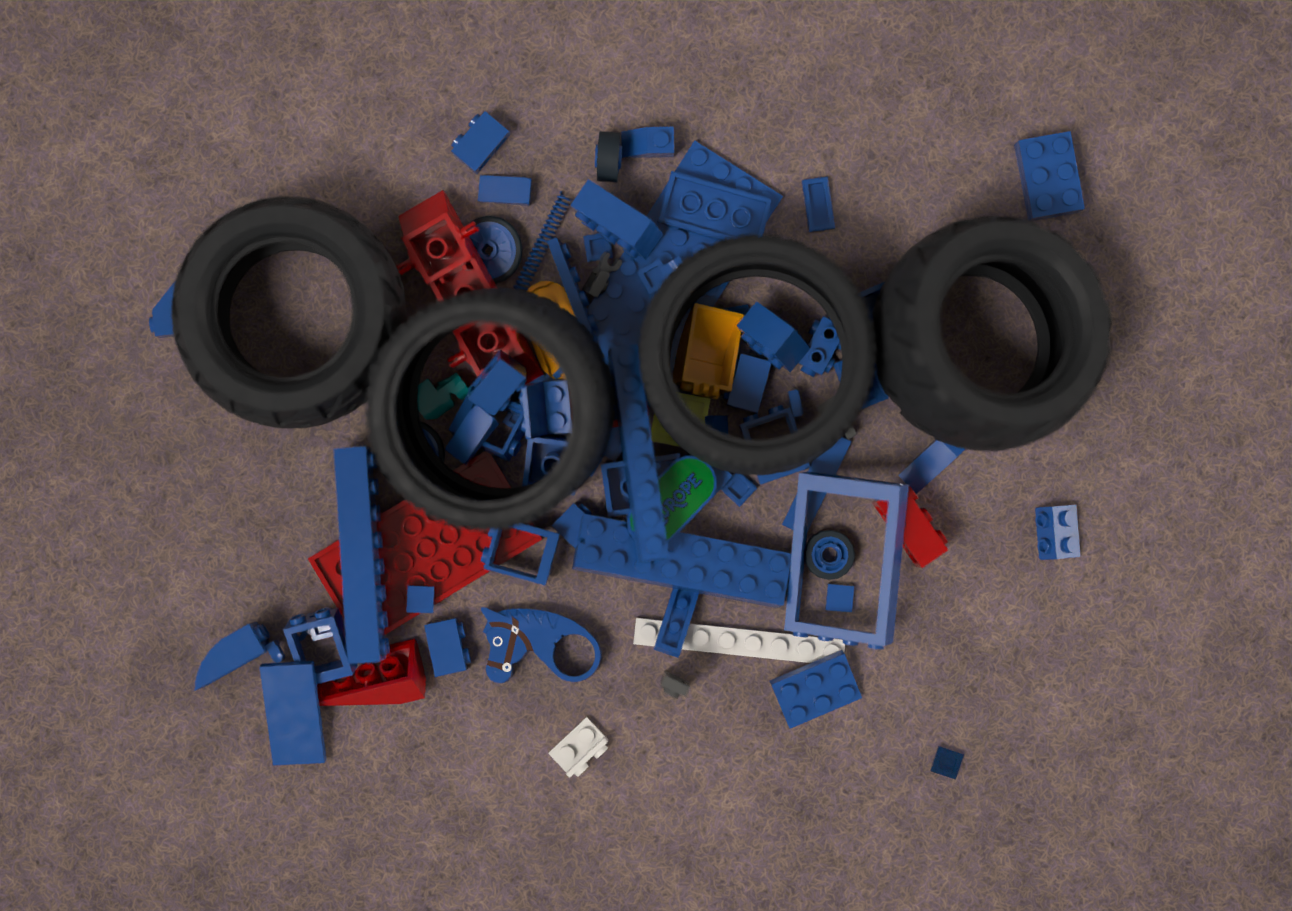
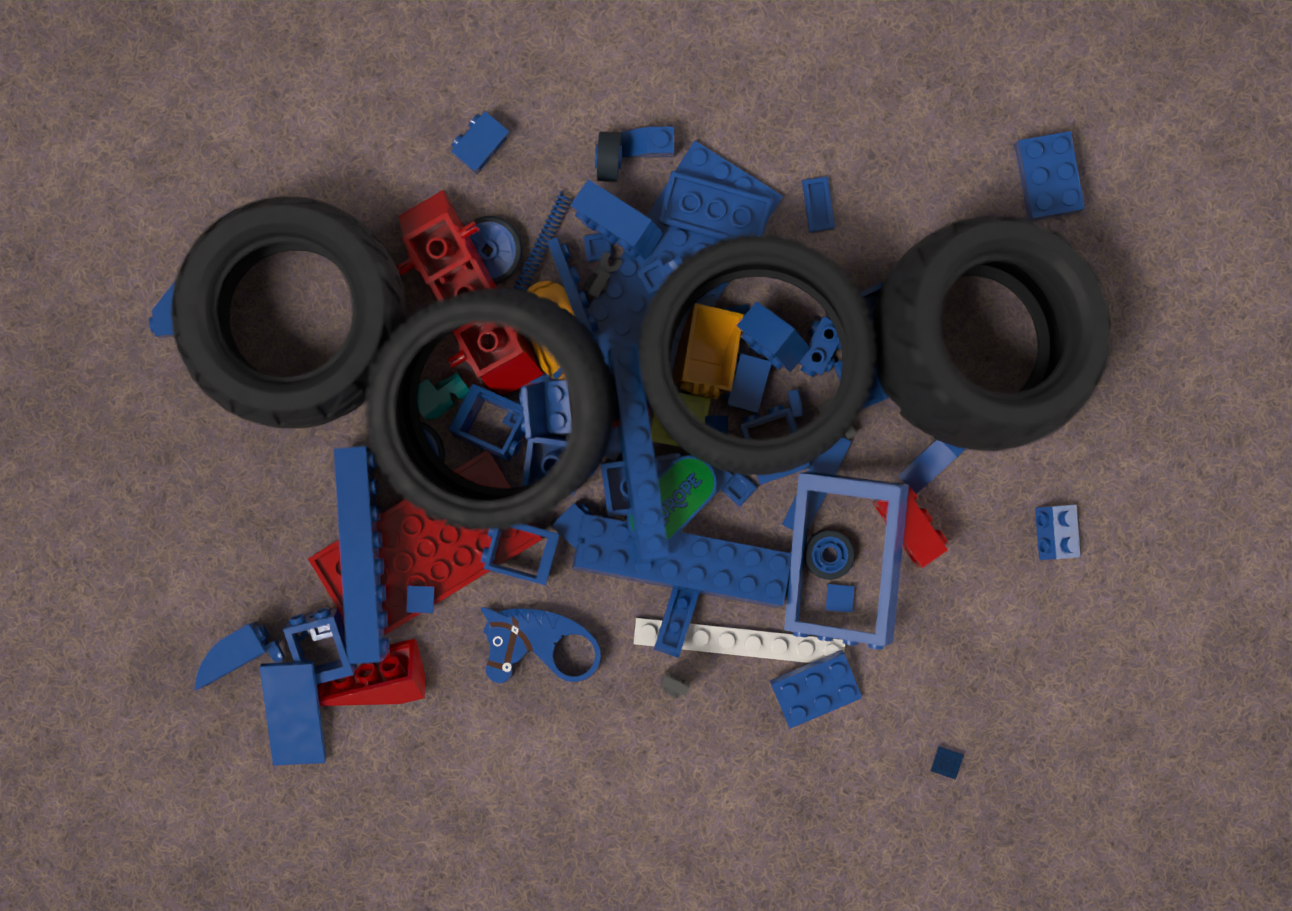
(447, 646): blue brick -> none
(471, 434): blue slope -> none
(497, 383): blue brick -> none
(505, 190): blue slope -> none
(579, 747): white bracket -> none

